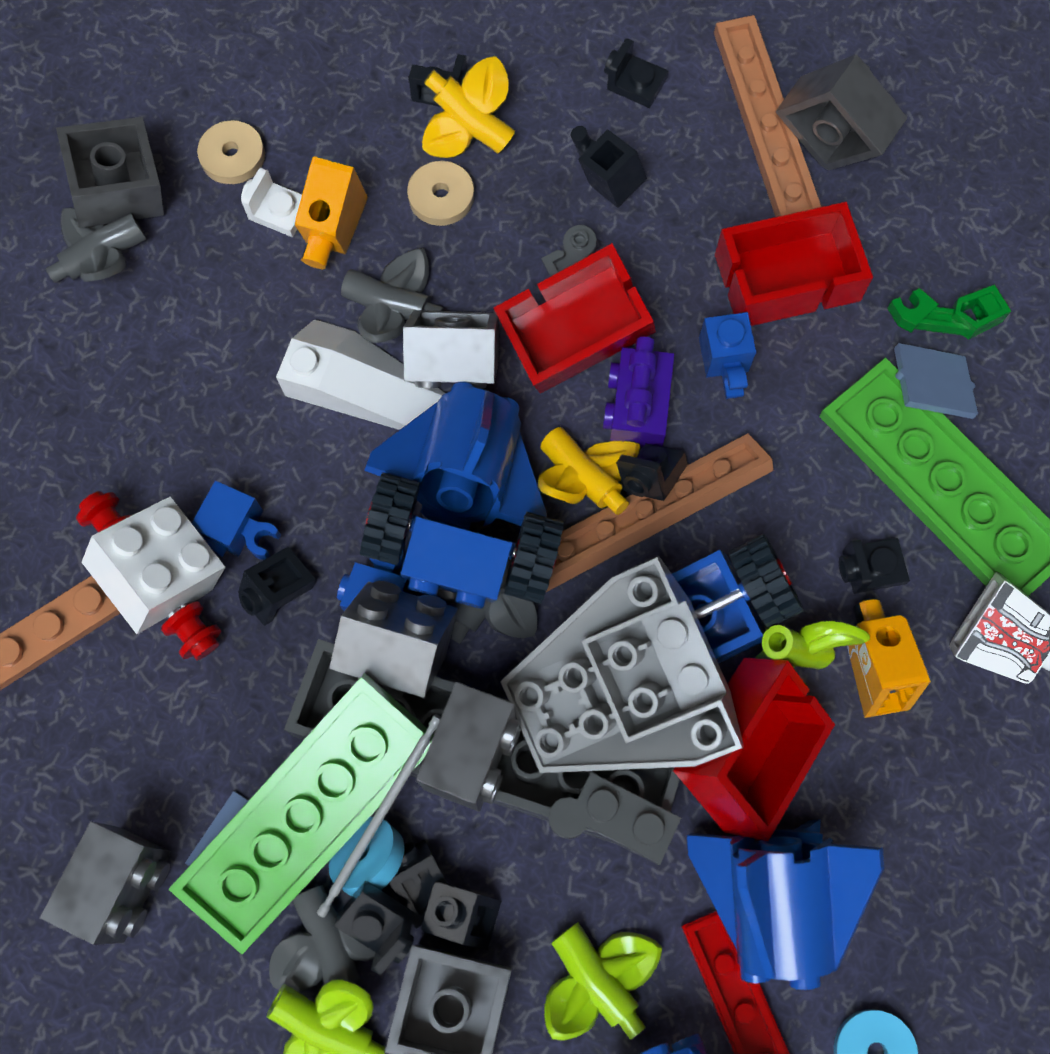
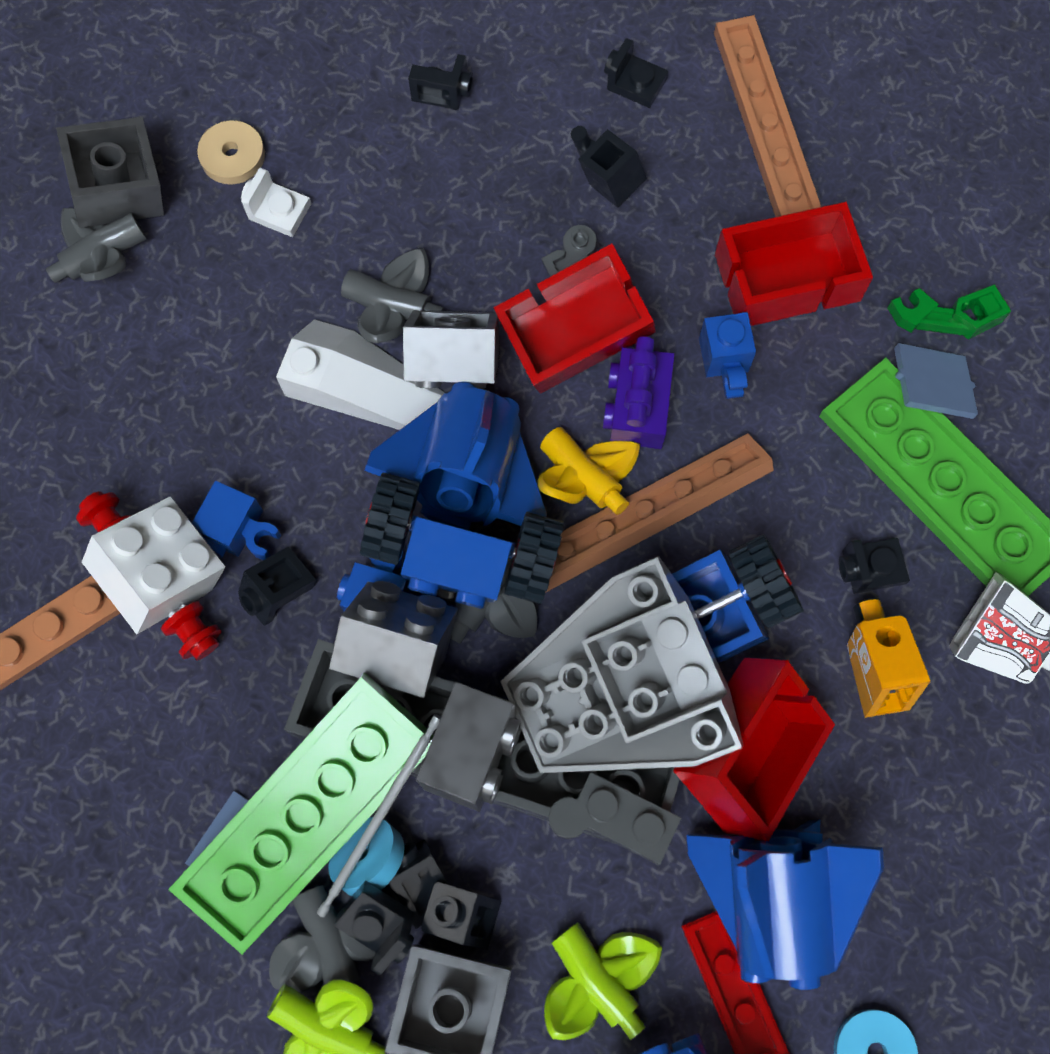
(107, 885): flat silver brick -> none
(333, 188): light orange torso -> none
(445, 209): tan piece -> none
(468, 110): yellow plant -> none
(652, 471): black bracket -> none
(811, 645): lime plant -> none
(841, 113): flat silver brick -> none

